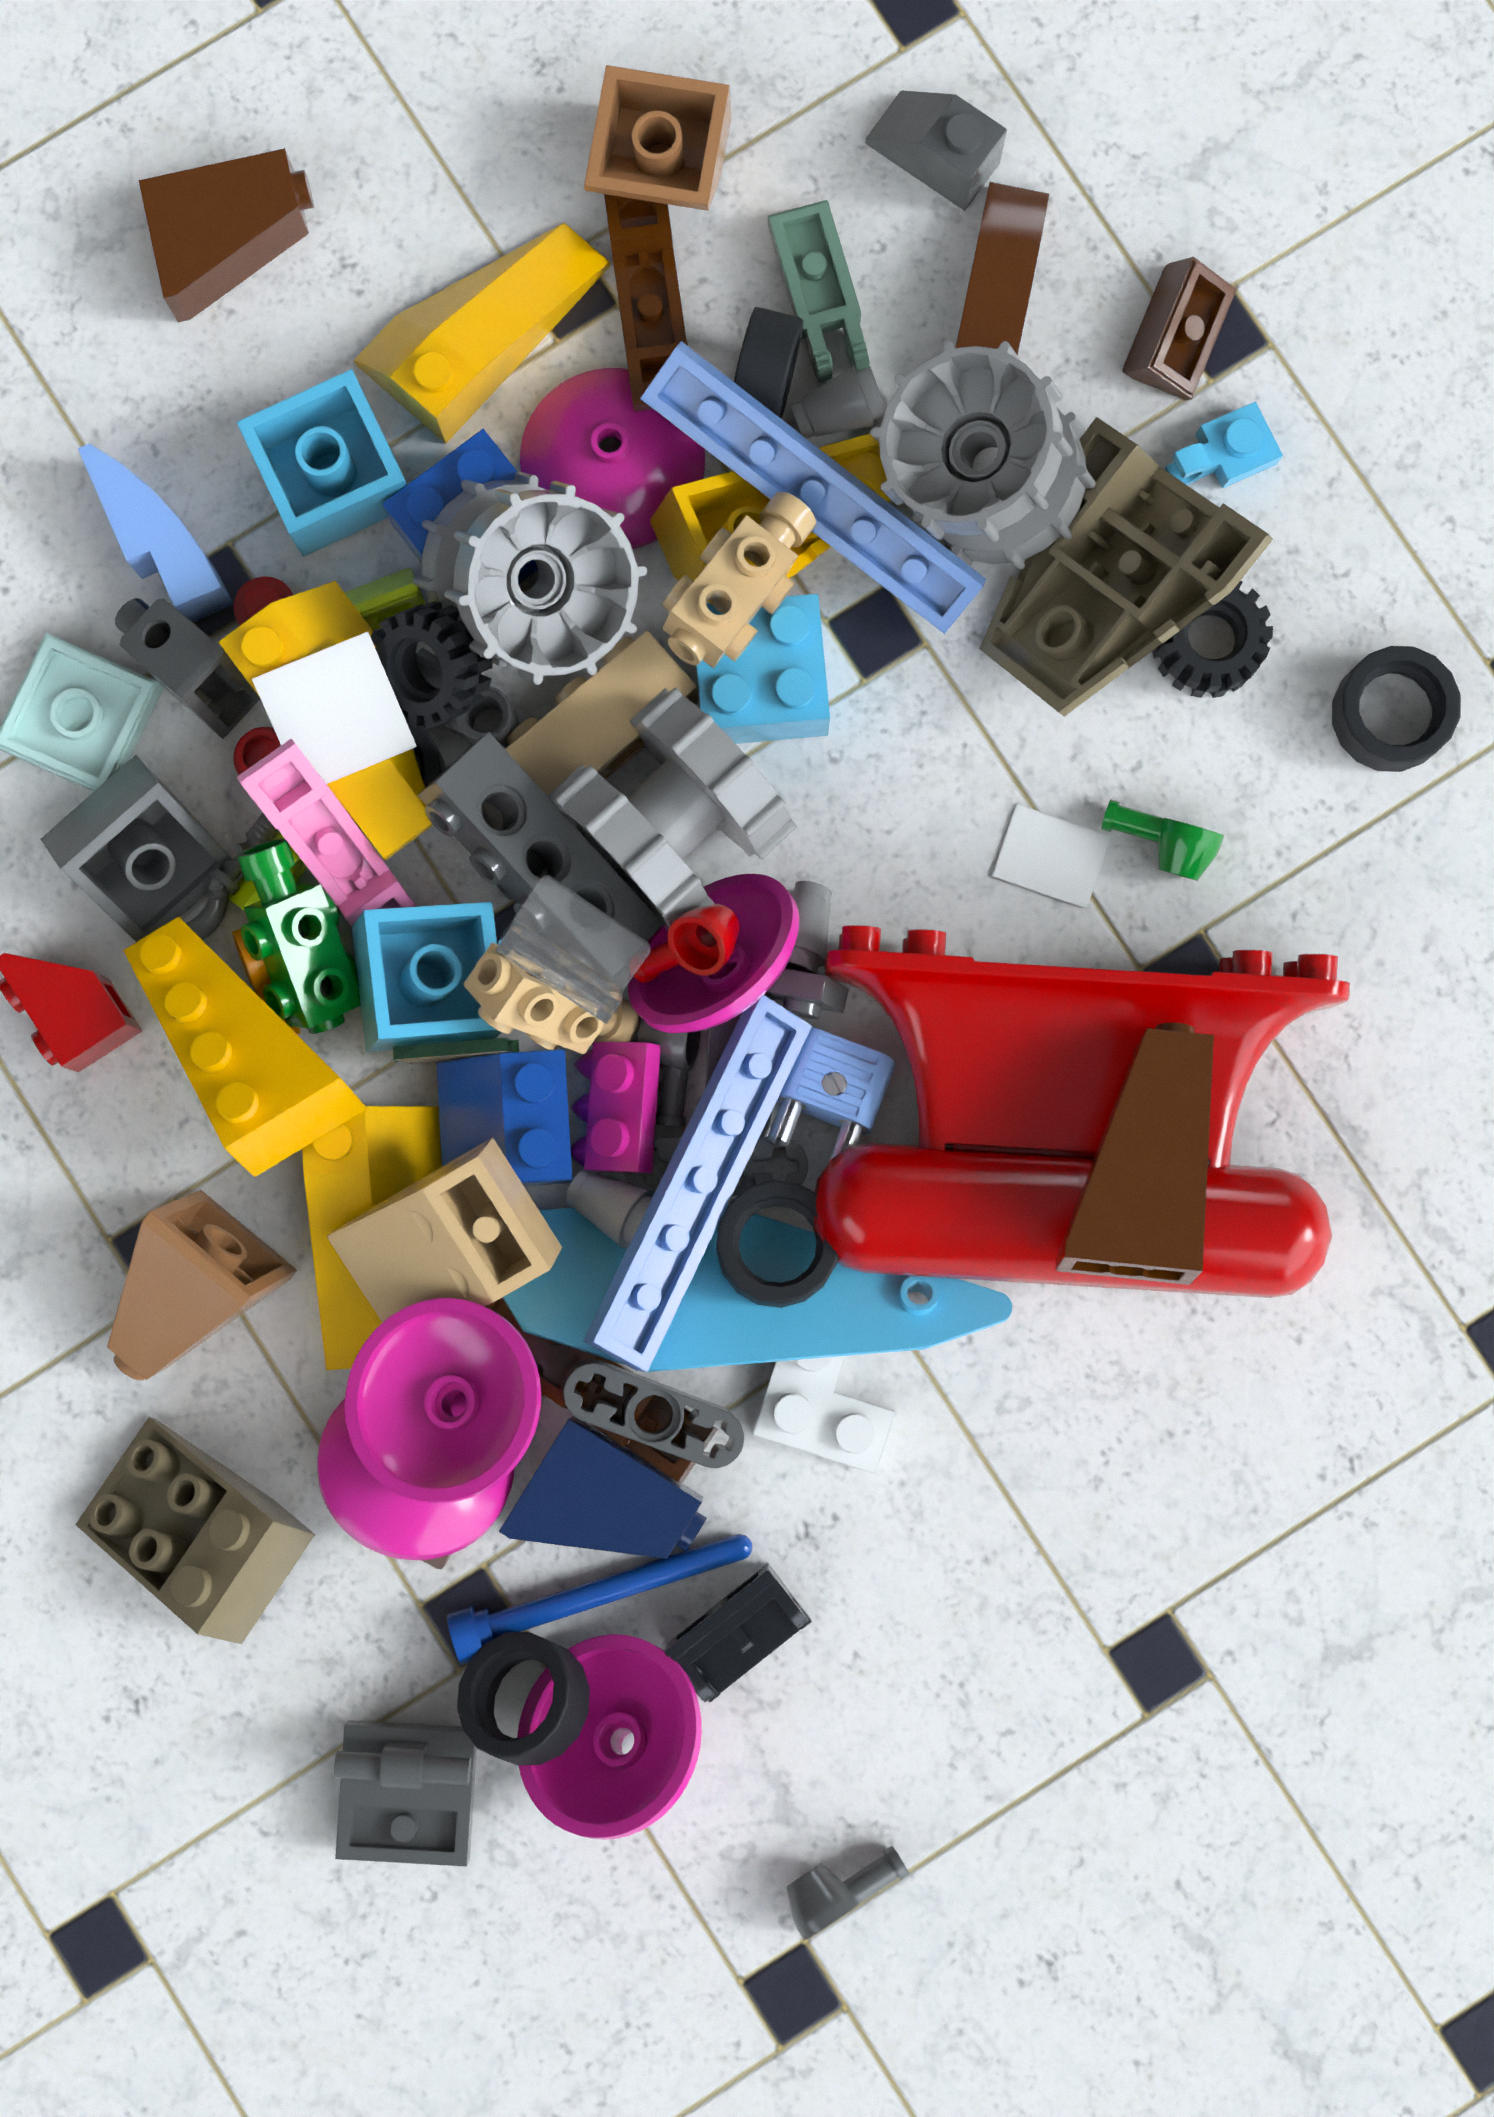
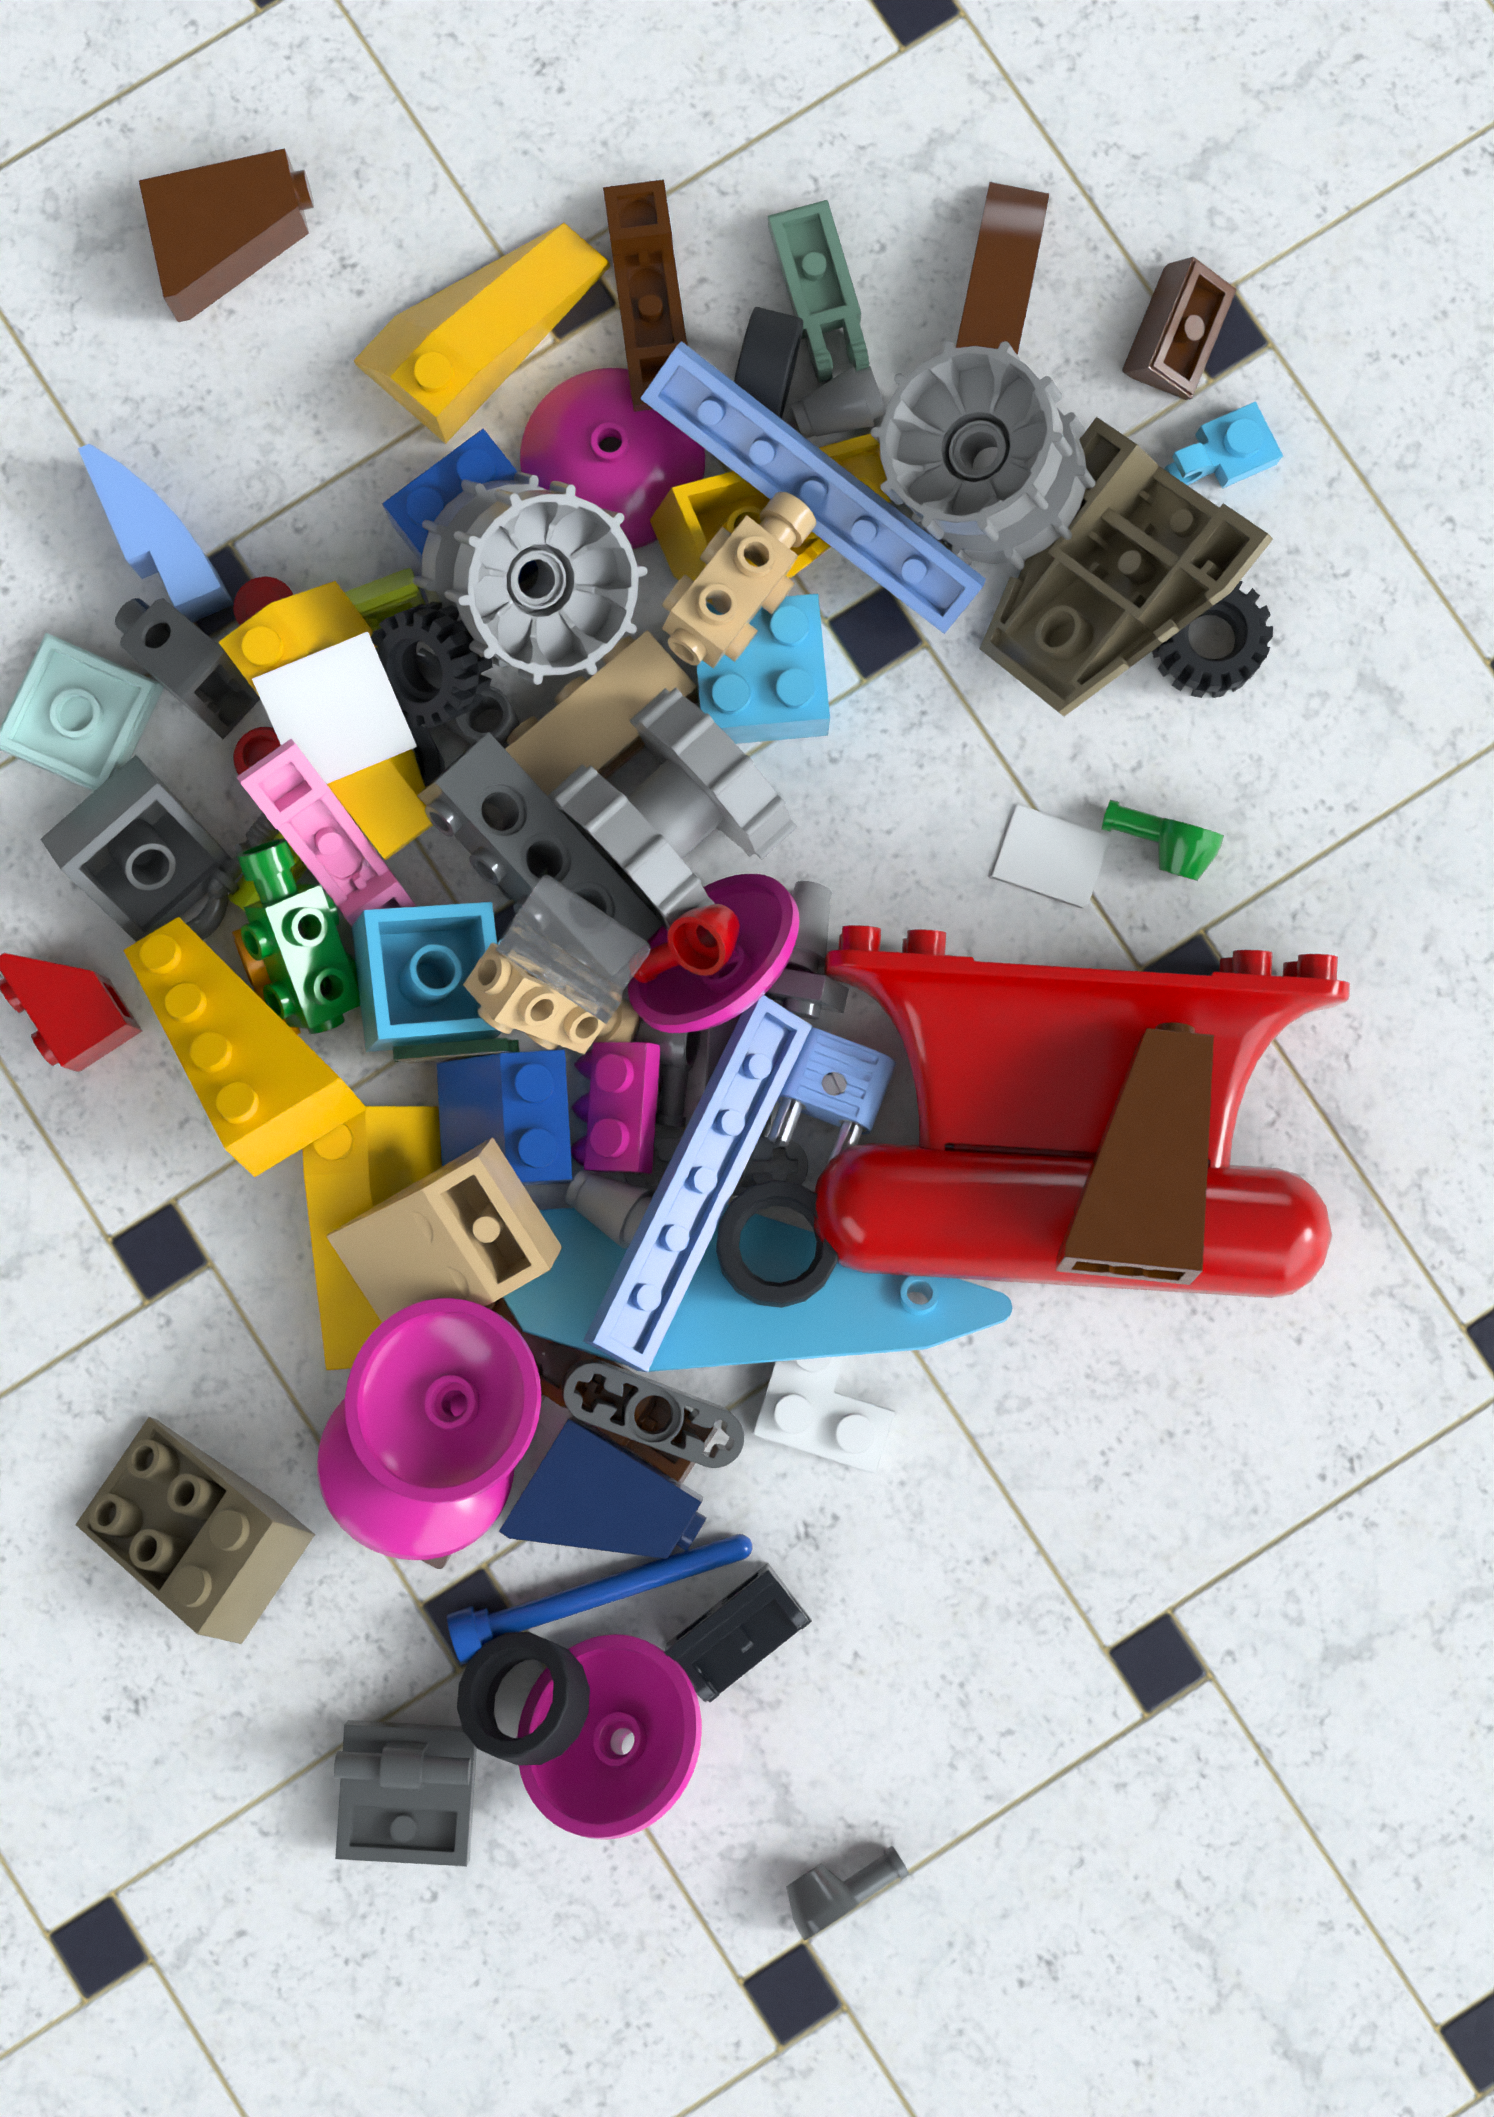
(187, 1282): medium nougat slope -> none
(324, 462): medium azure brick -> none
(659, 138): medium nougat slope -> none
(940, 143): dark grey slope -> none
(1429, 675): black tyre -> none

